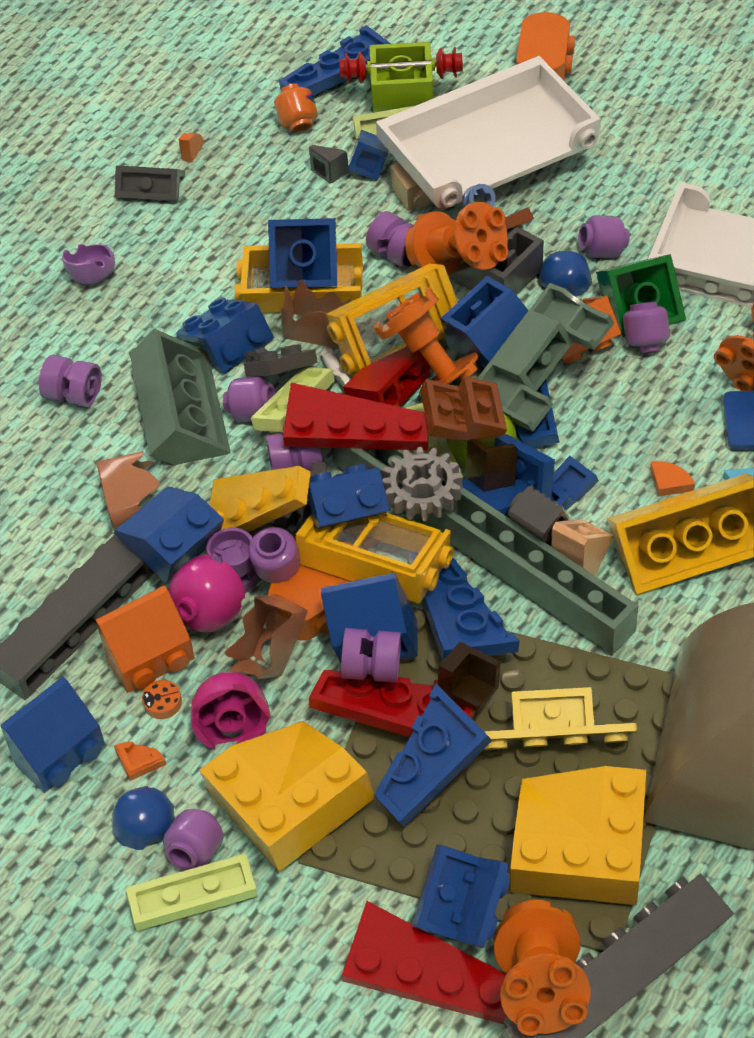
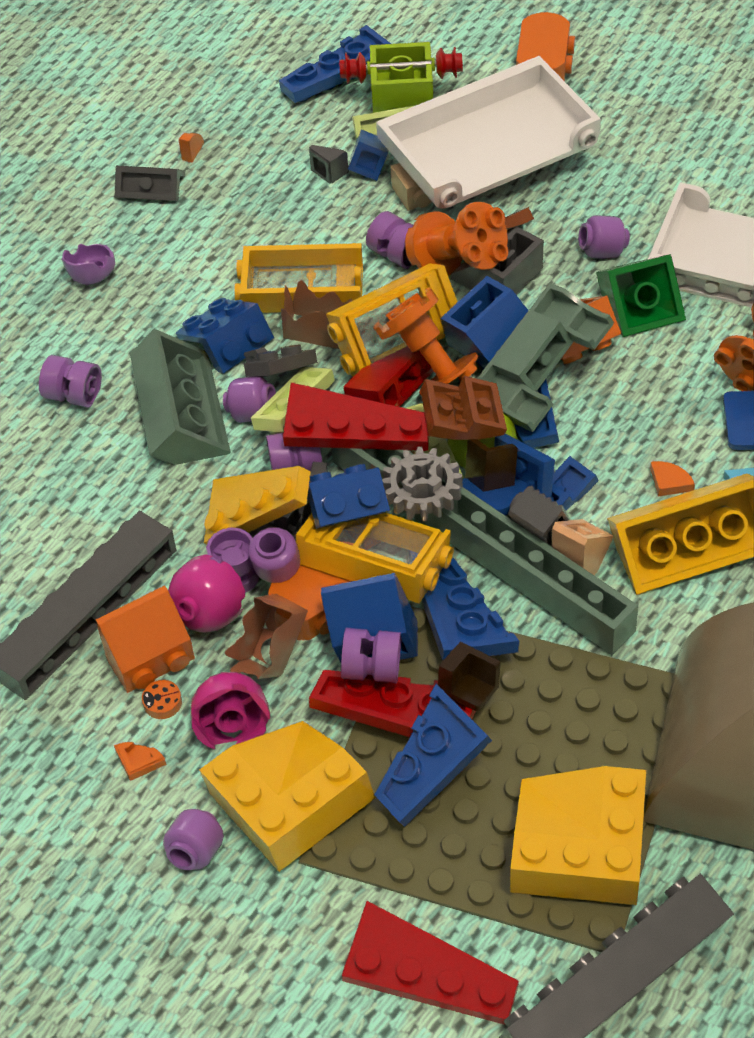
(52, 736): blue slope -> none
(125, 485): nougat piece -> none
(142, 817): blue hair -> none
(170, 530): blue slope -> none
(191, 892): yellowish green plate -> none
(295, 108): orange head -> none
(302, 252): blue slope -> none
(332, 363): white piece -> none
(462, 896): blue bracket -> none
(482, 190): medium blue bush -> none
(542, 981): orange piece -> none
(556, 715): light yellow bracket -> none
(567, 271): blue hair -> none
(646, 326): medium lavender head -> none

